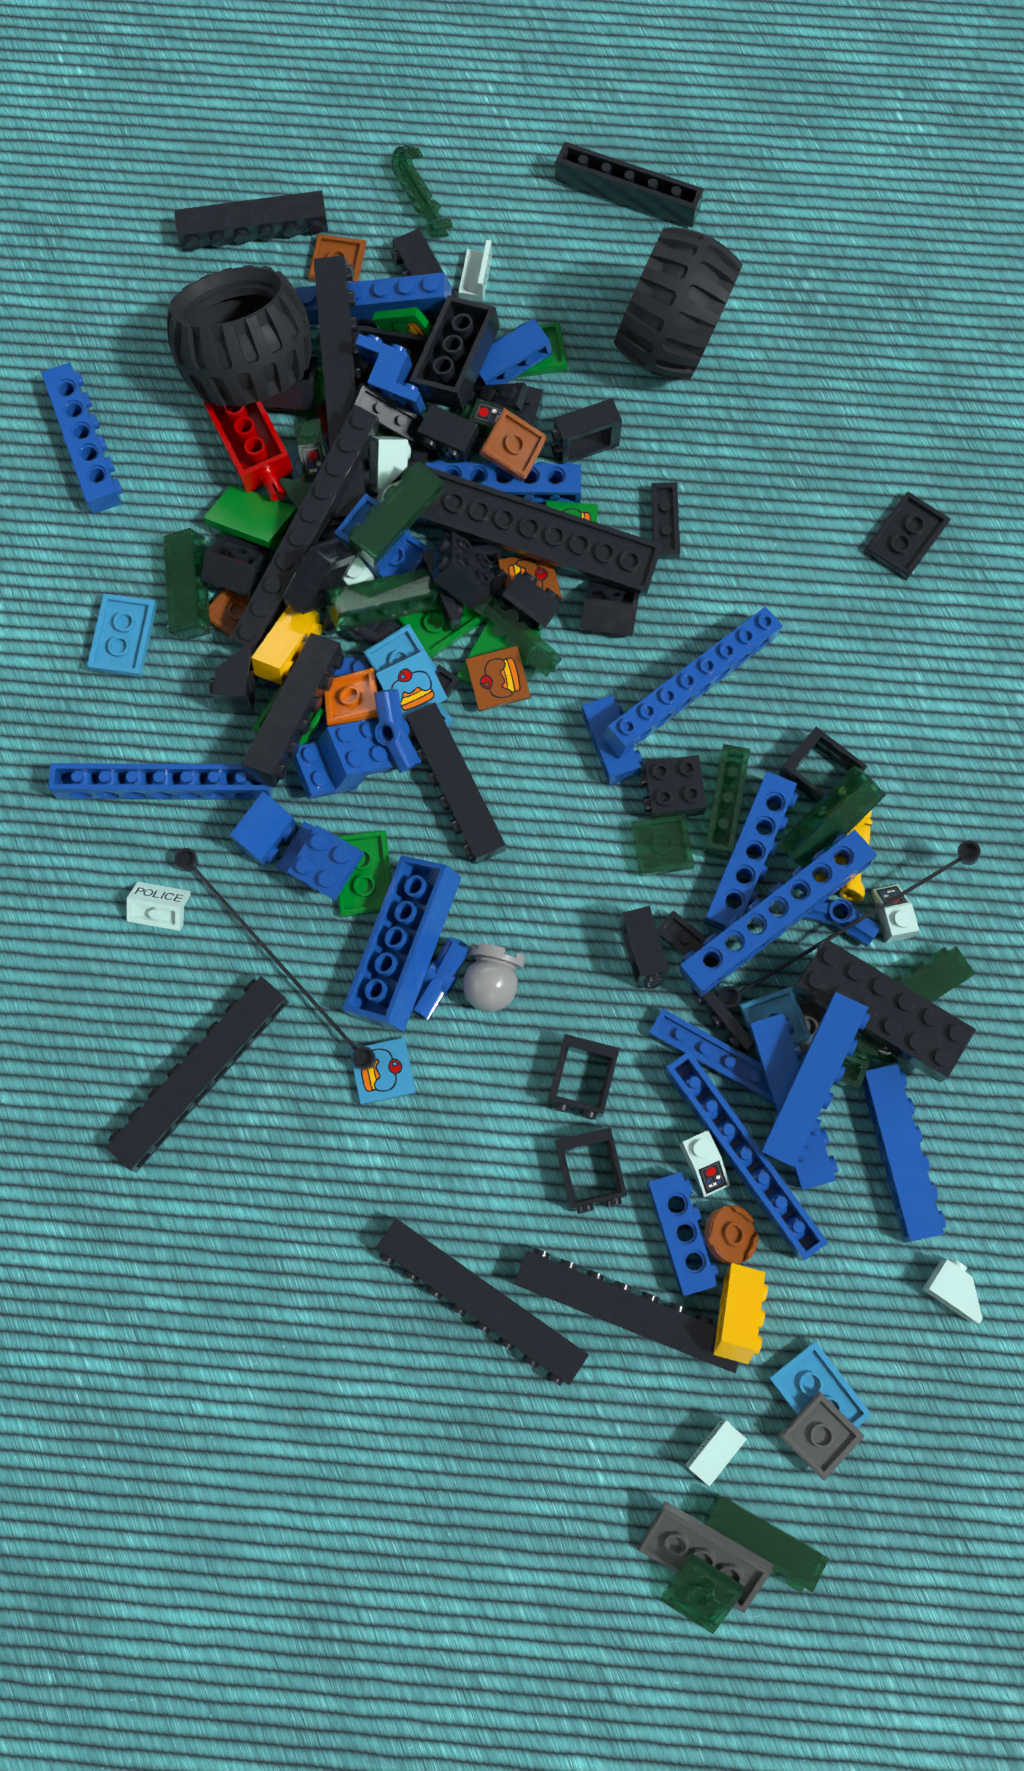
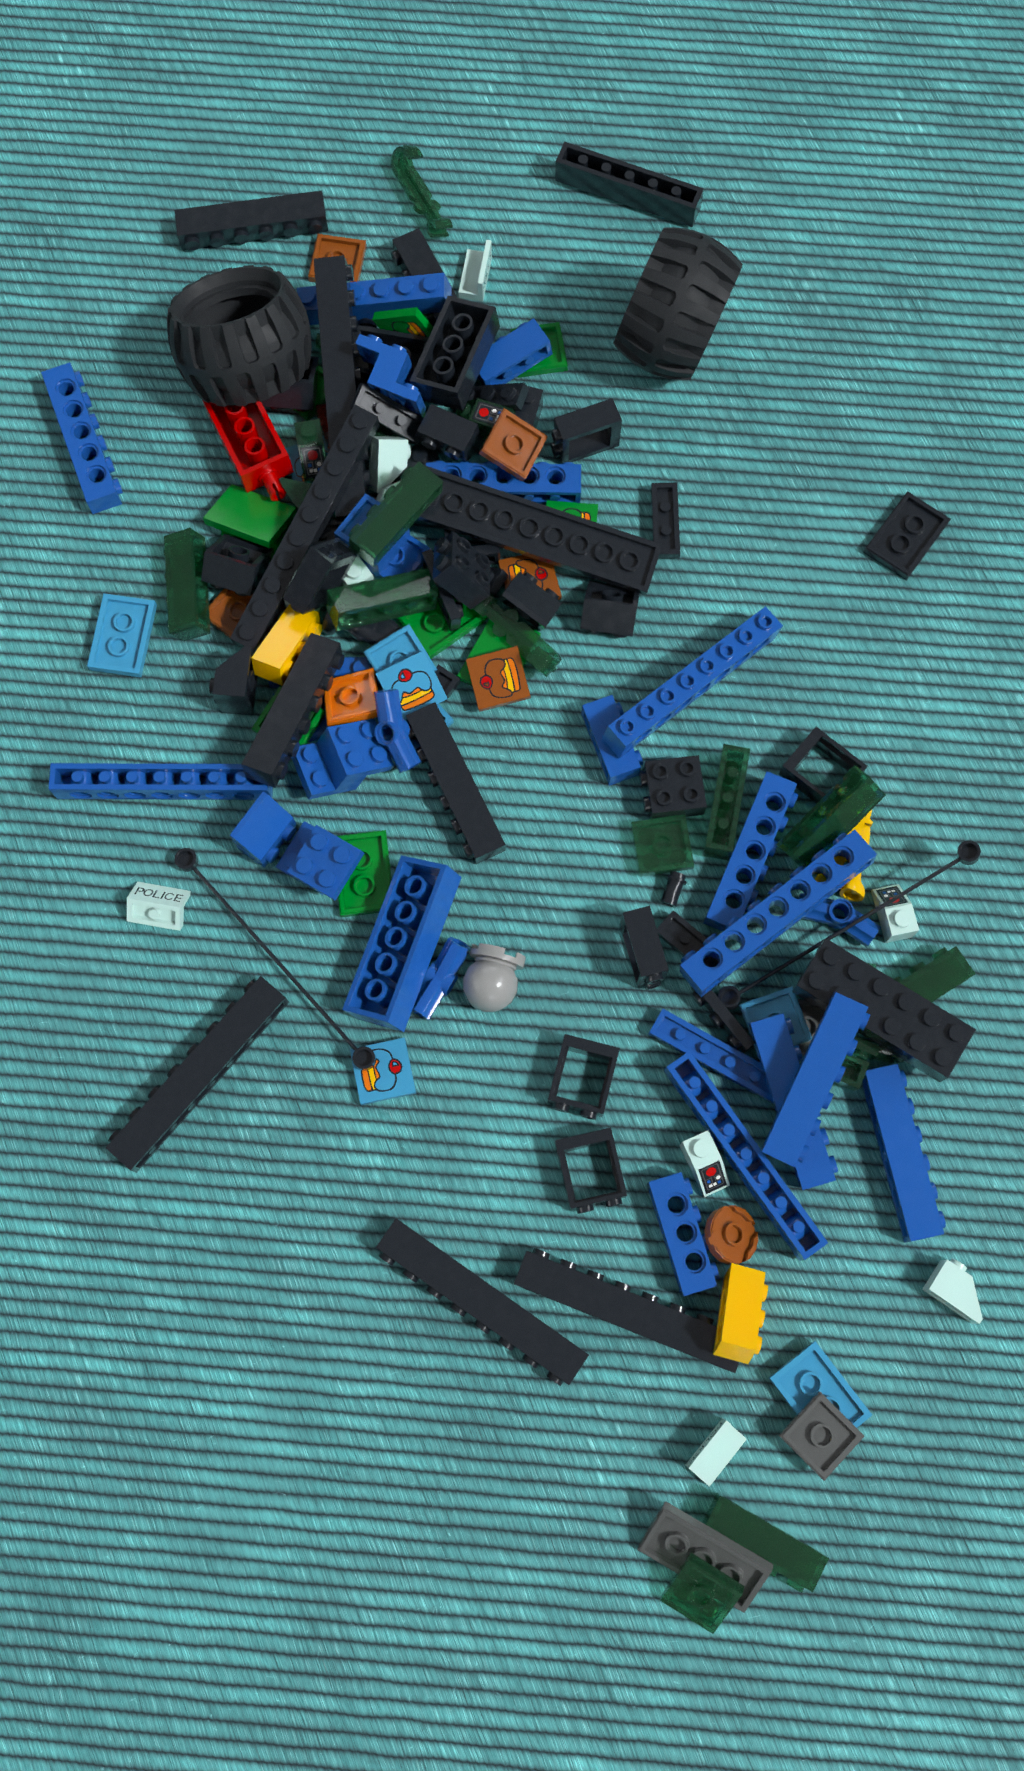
(673, 888): none -> black pin

